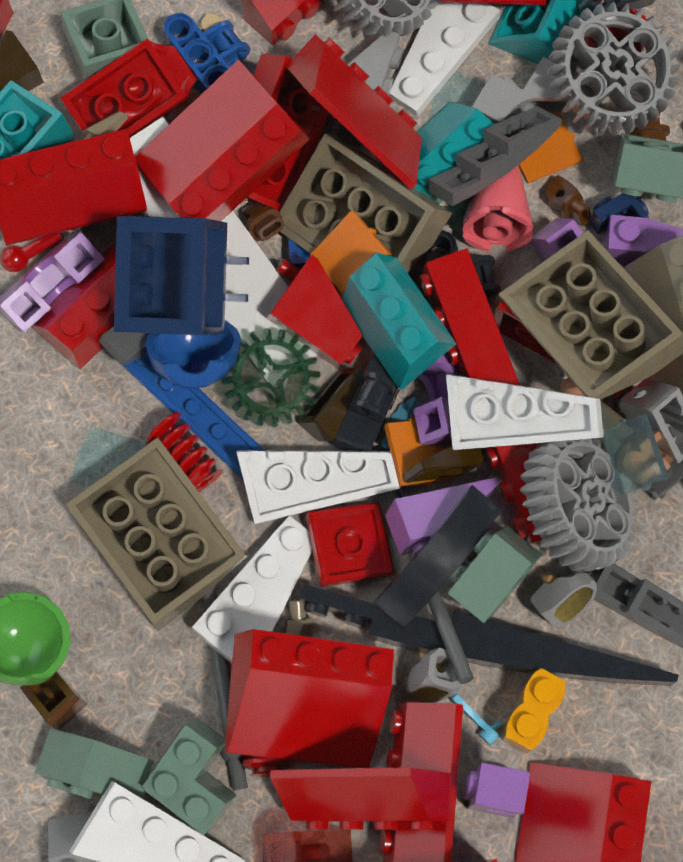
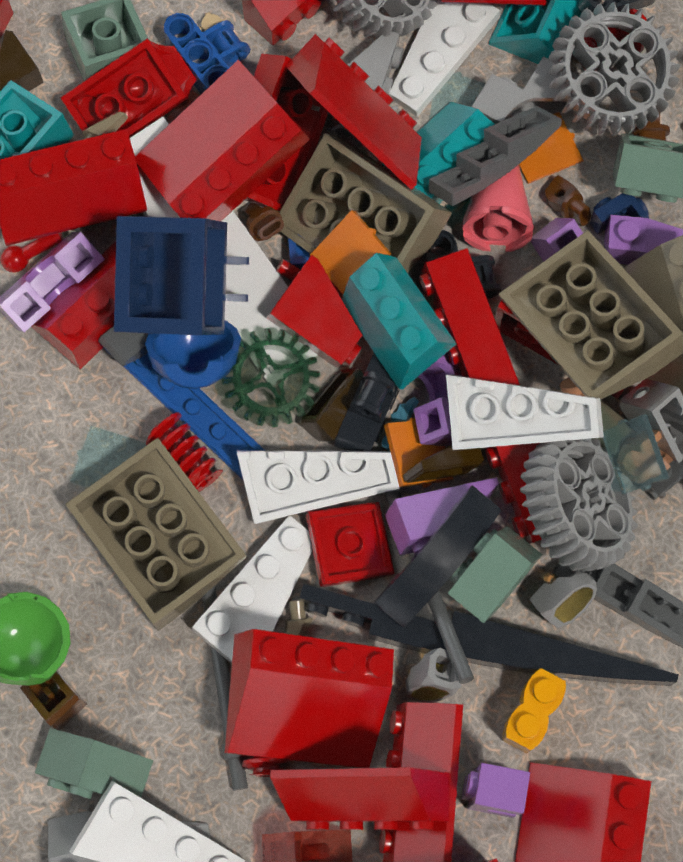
(183, 781): sand green brick -> none
(488, 733): medium azure piece -> none

